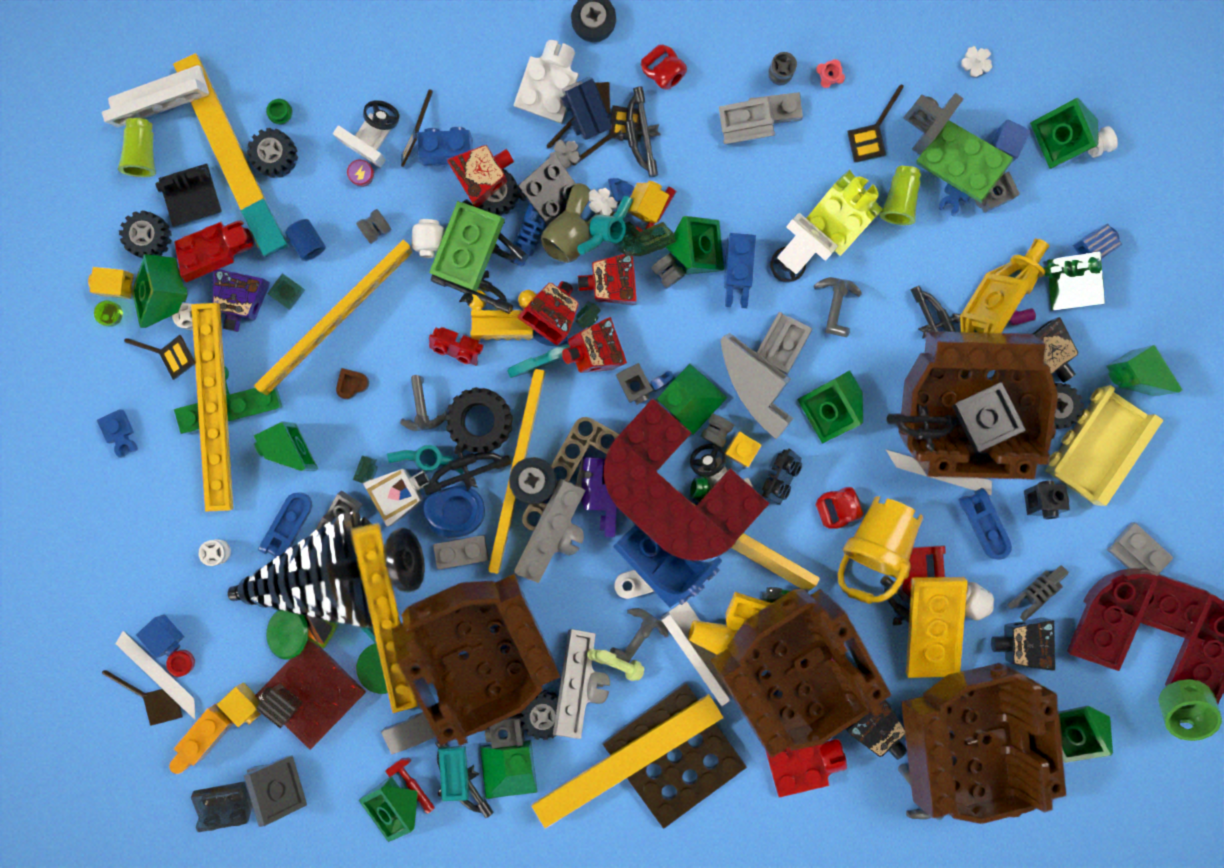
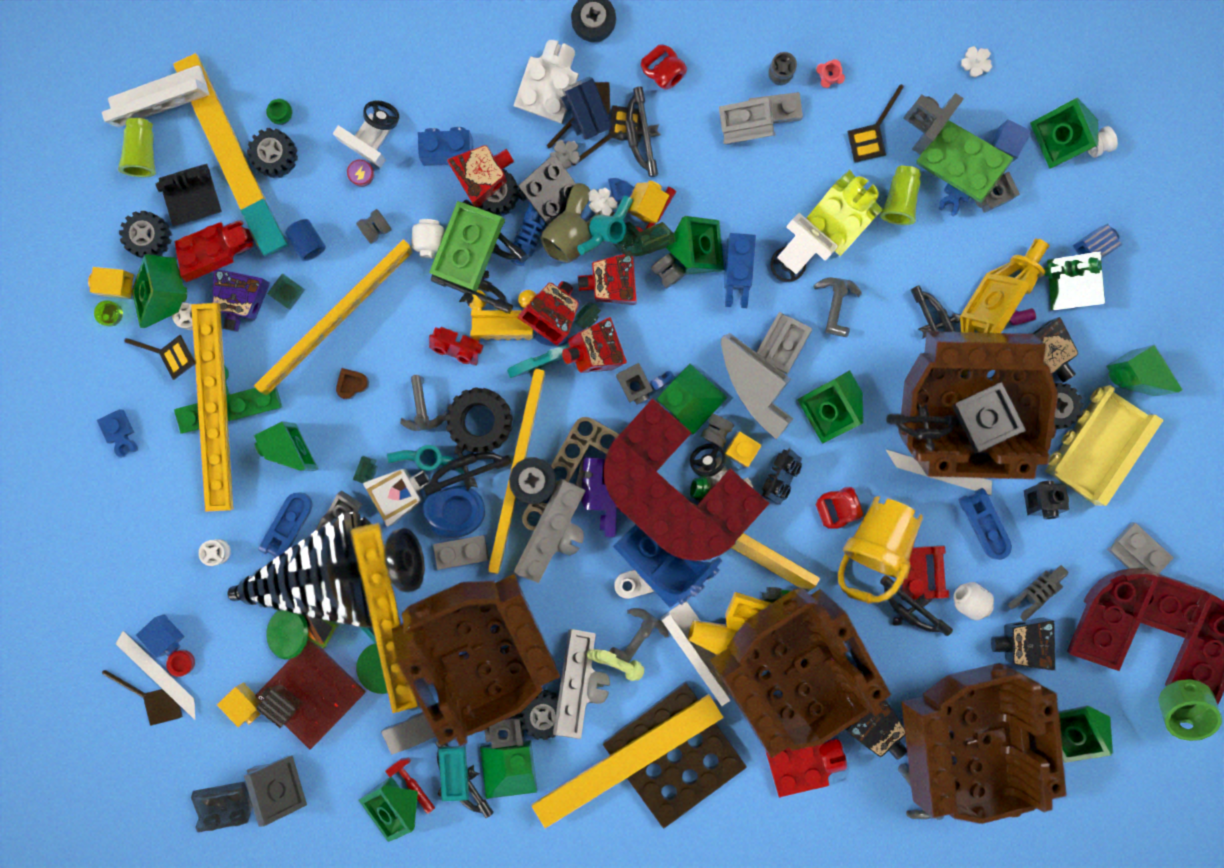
(200, 739): light orange brick -> none
(413, 138): dark brown piece -> none
(936, 626): yellow plate -> none

